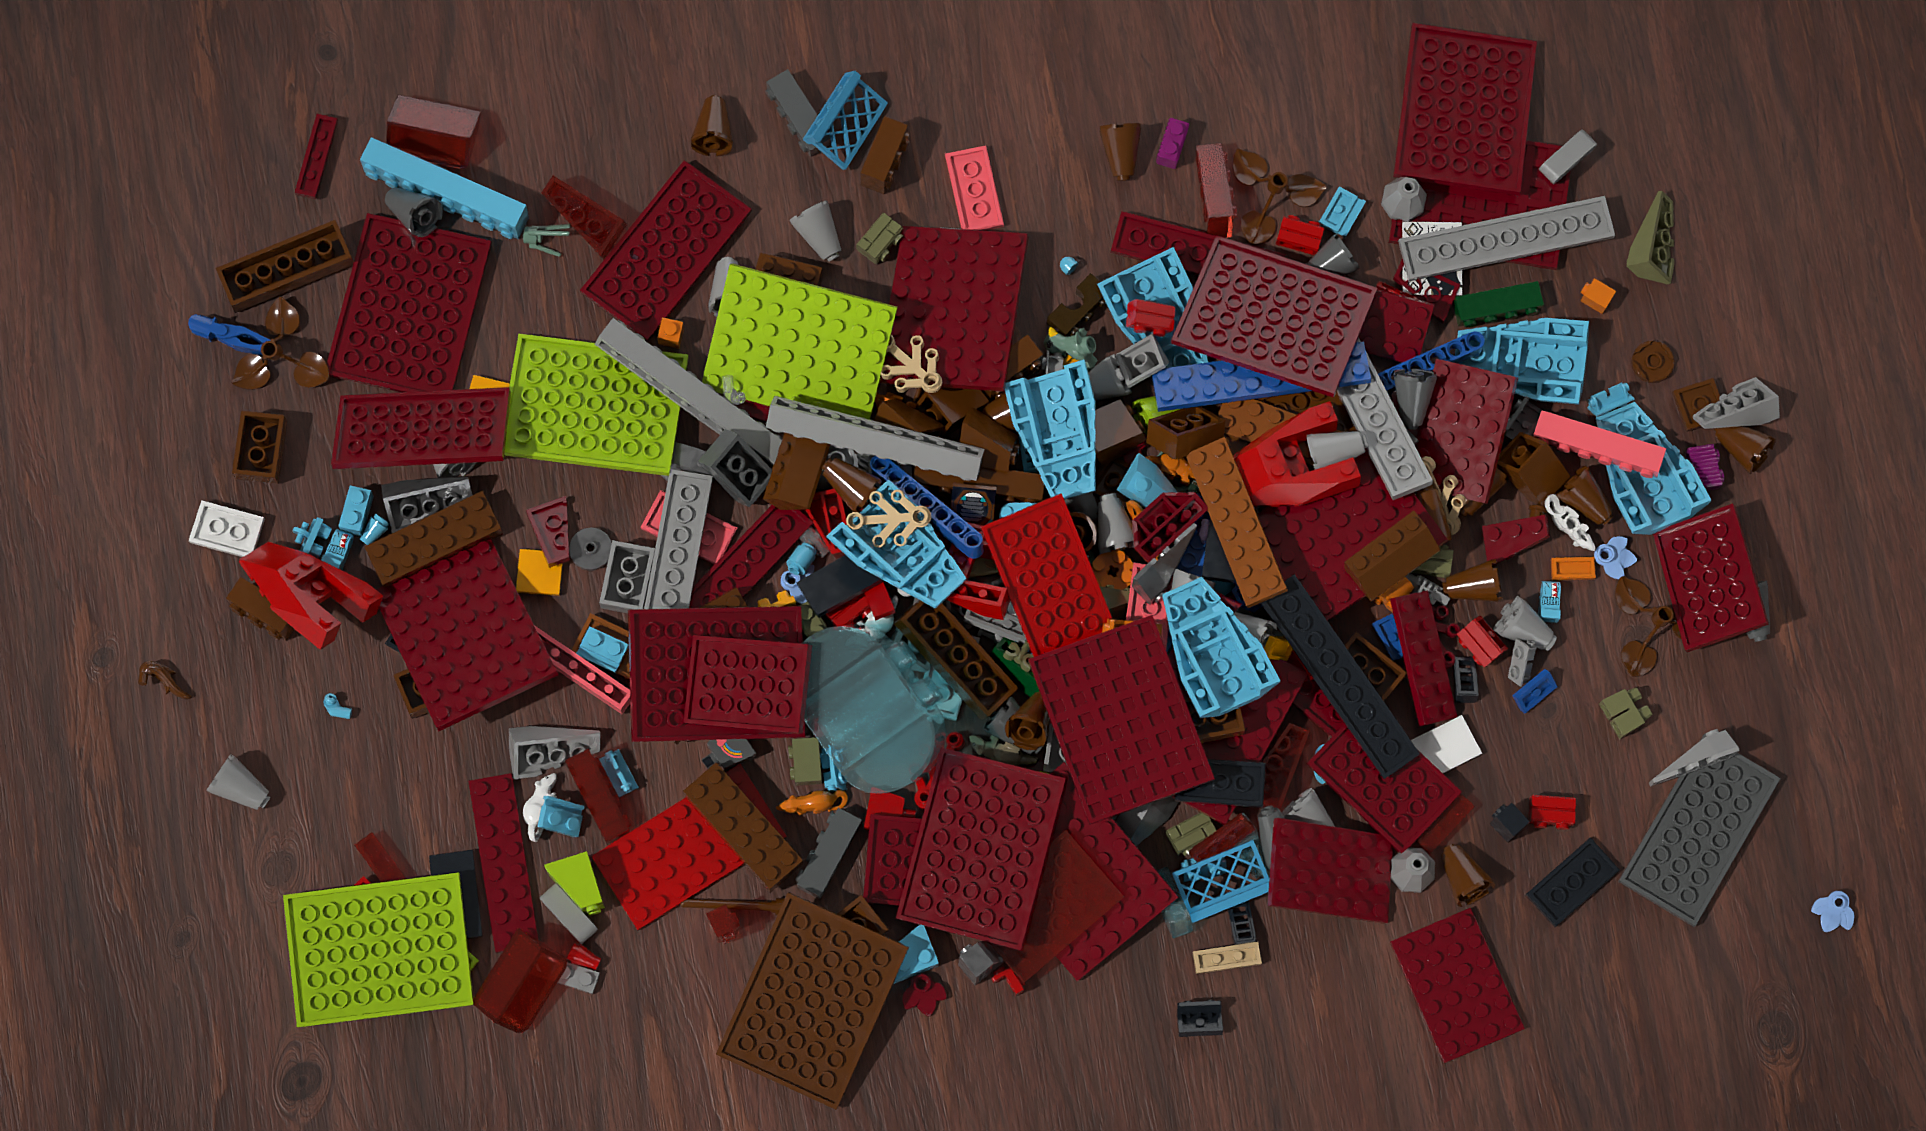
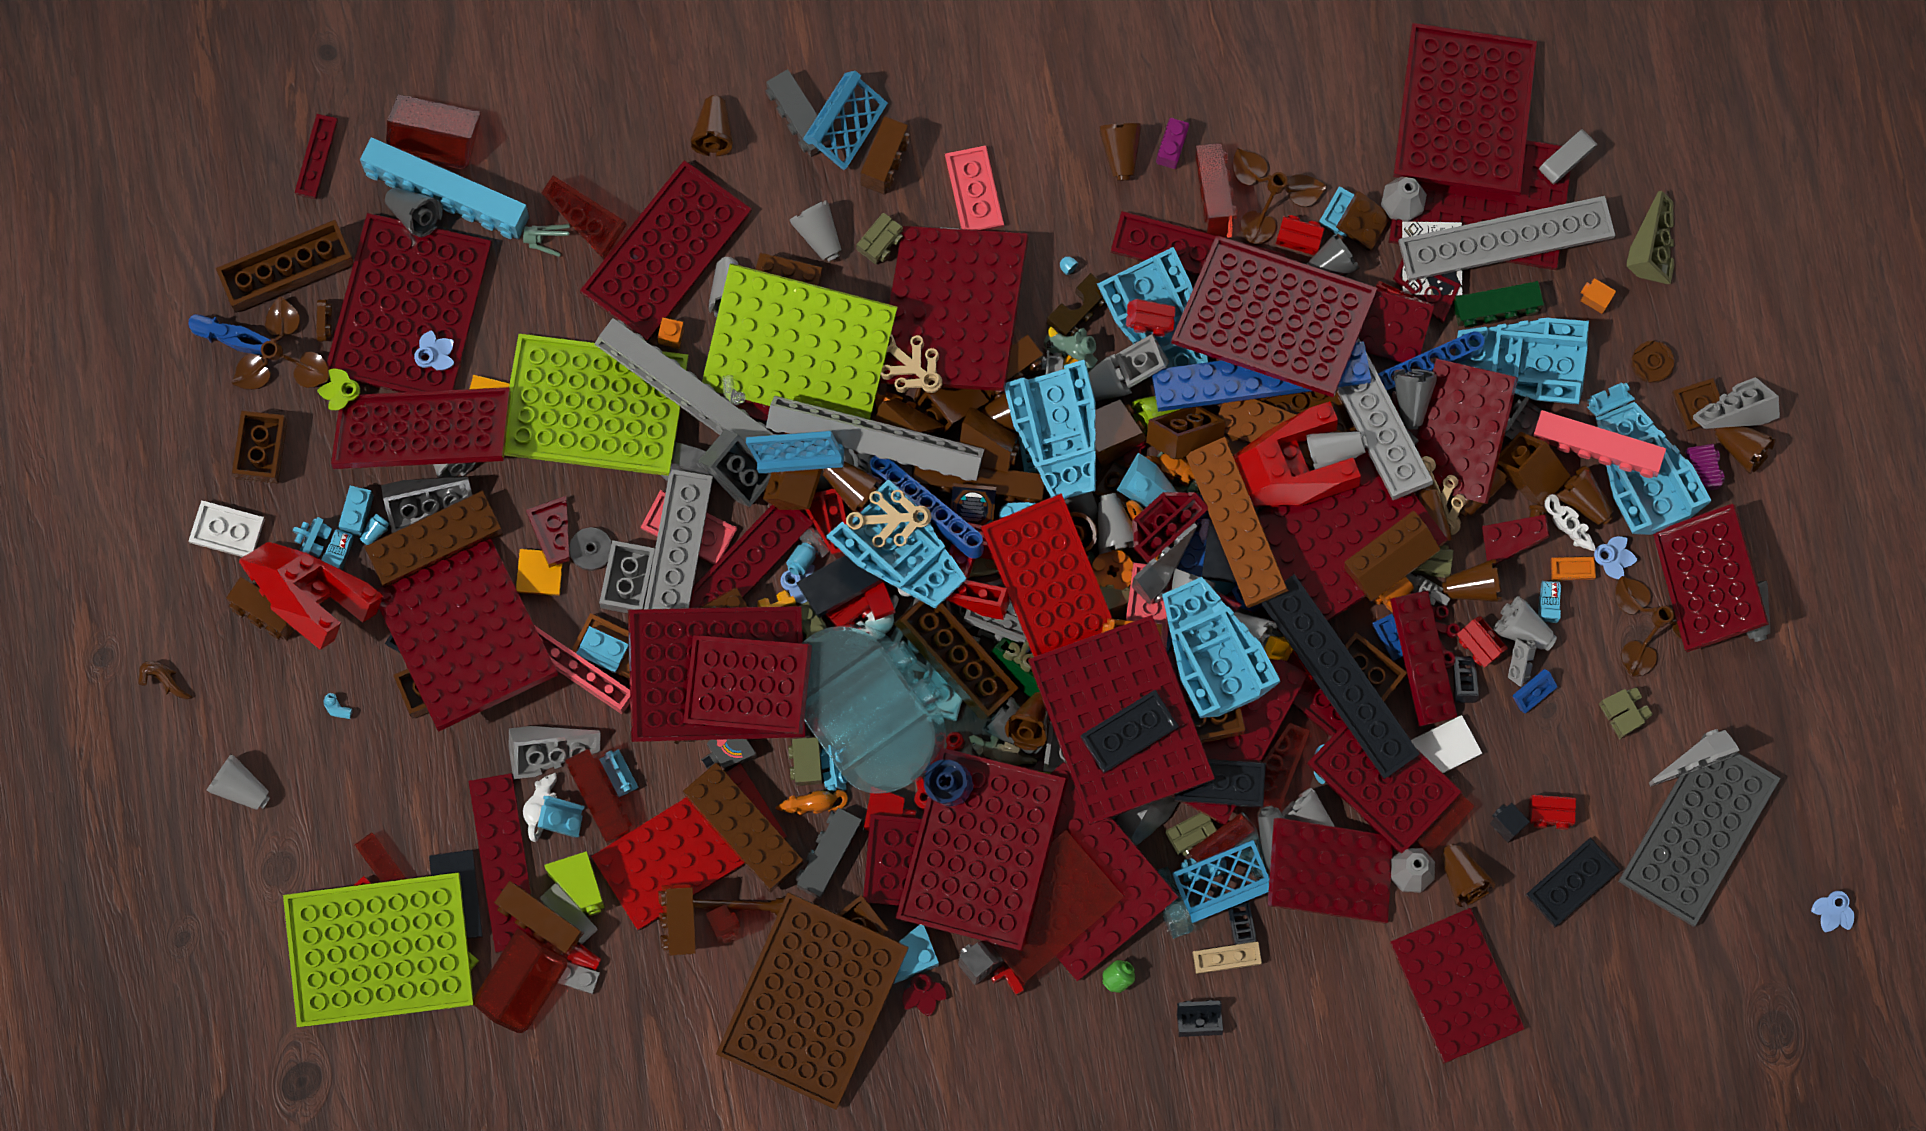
(323, 329): none -> reddish brown plate
(336, 389): none -> lime plate
(436, 349): none -> light blue plate
(539, 918): none -> reddish brown brick
(677, 919): none -> reddish brown brick
(801, 456): none -> dark azure fence
(960, 784): none -> dark blue brick
(1118, 976): none -> bright green head
(1129, 731): none -> black tile
(1363, 221): none -> reddish brown plate

